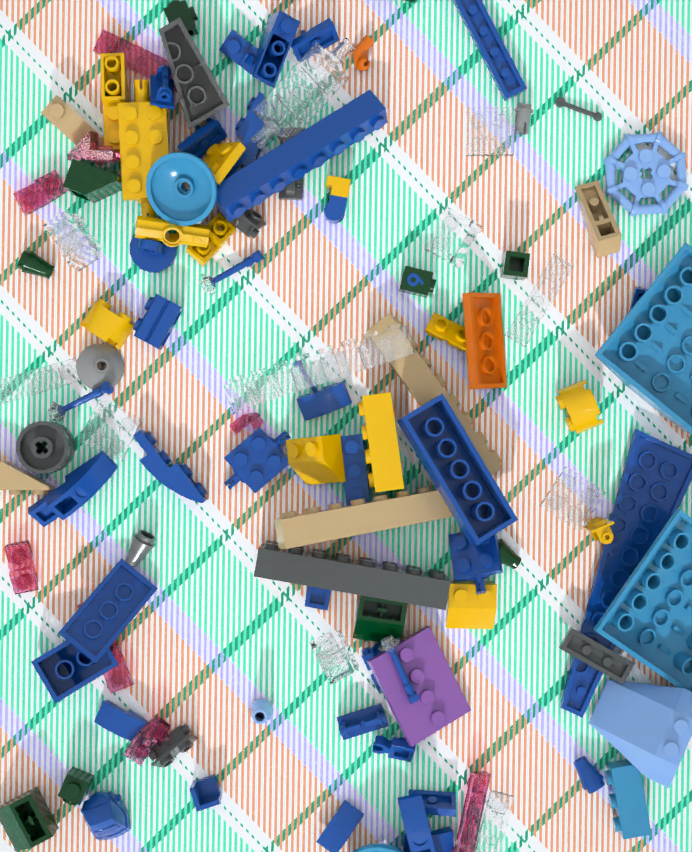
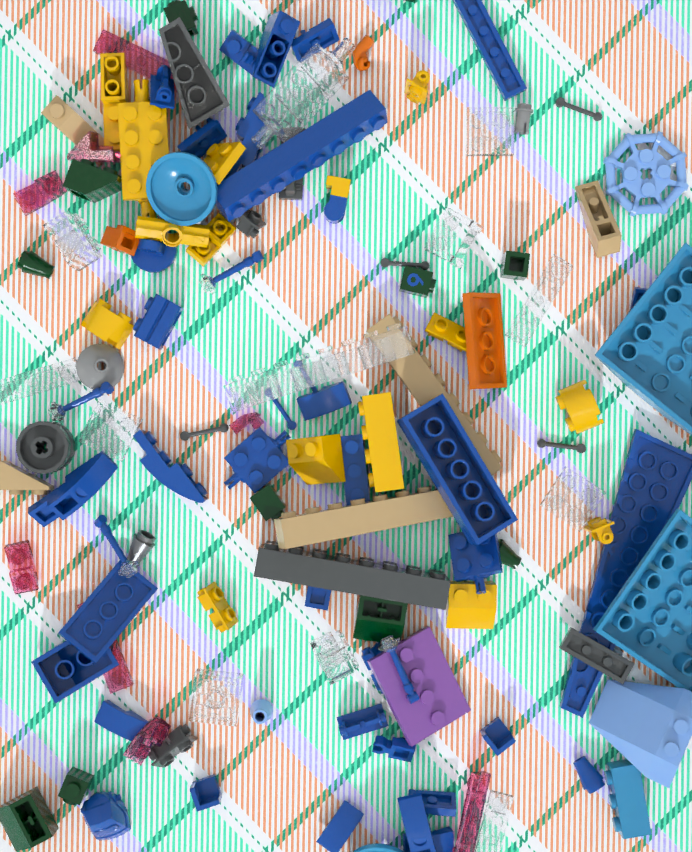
(120, 239): none -> orange brick
(128, 567): none -> blue piece
(185, 435): none -> dark grey hinge
(216, 697): none -> clear brick
(224, 615): none -> yellow hinge
(268, 503): none -> dark green brick
(291, 424): none -> blue hinge
(385, 263): none -> dark grey hinge
(417, 88): none -> yellow hinge
(497, 736): none -> blue panel
(580, 448): none -> dark grey hinge

